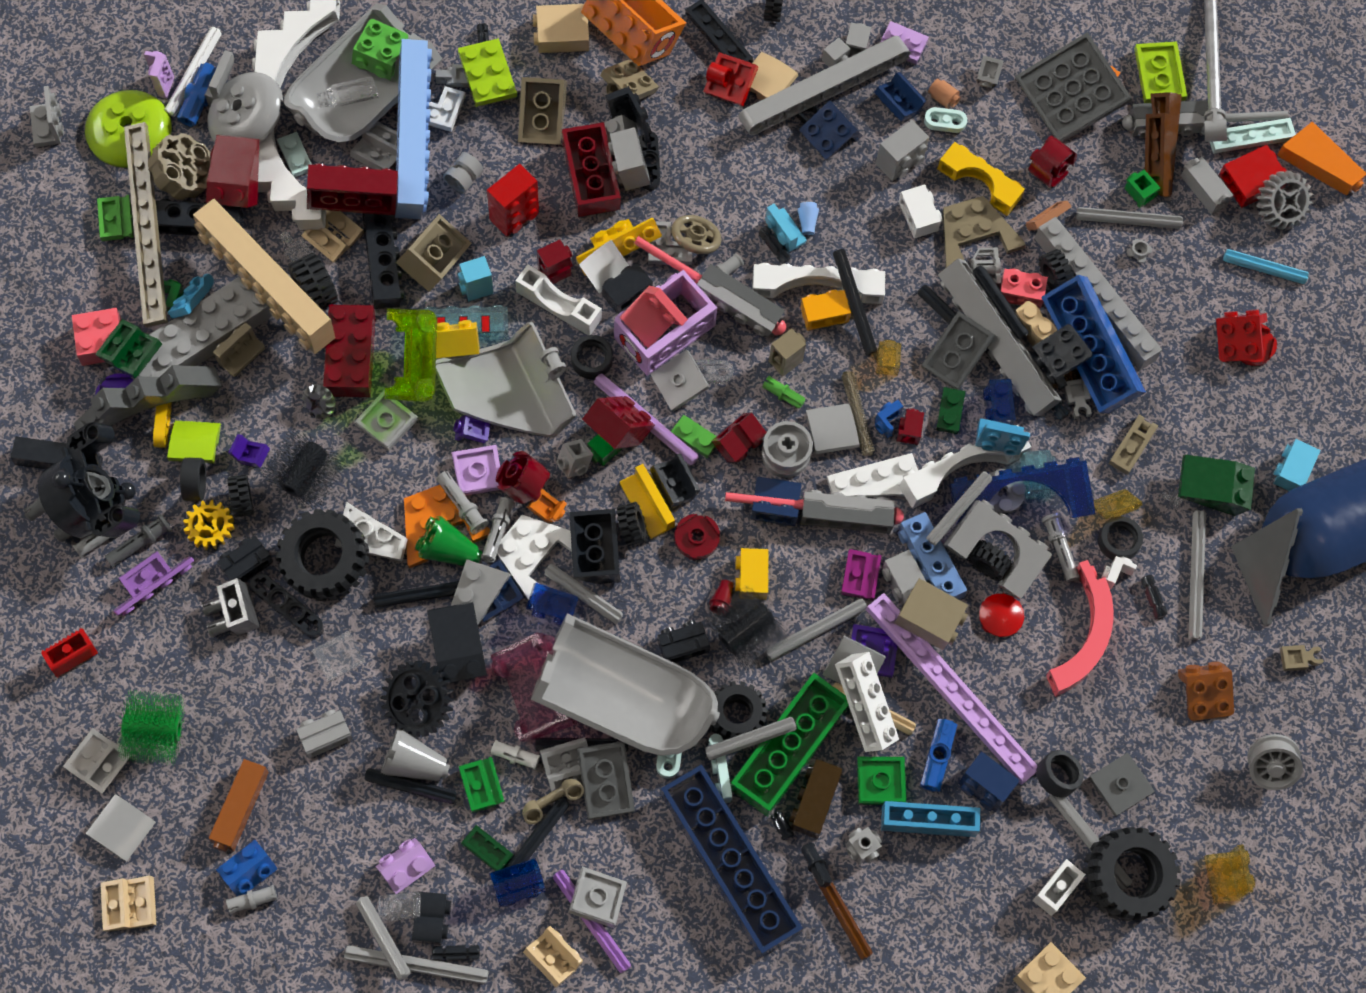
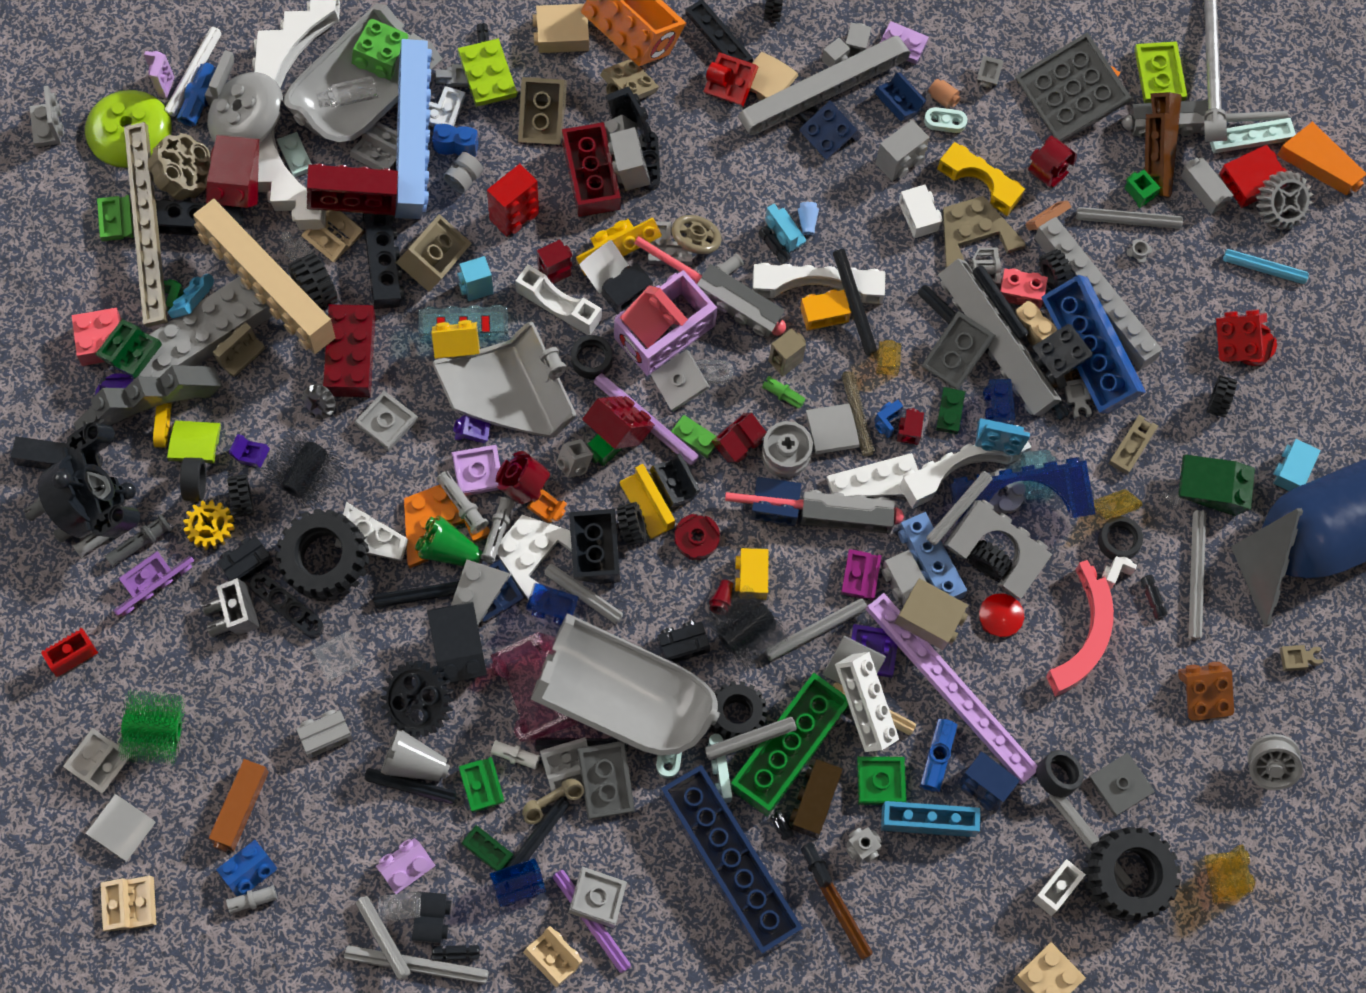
(419, 355): clear neon green windscreen -> none
(455, 140): none -> blue brick
(1054, 537): light grey pin -> none
(1222, 396): none -> black tyre

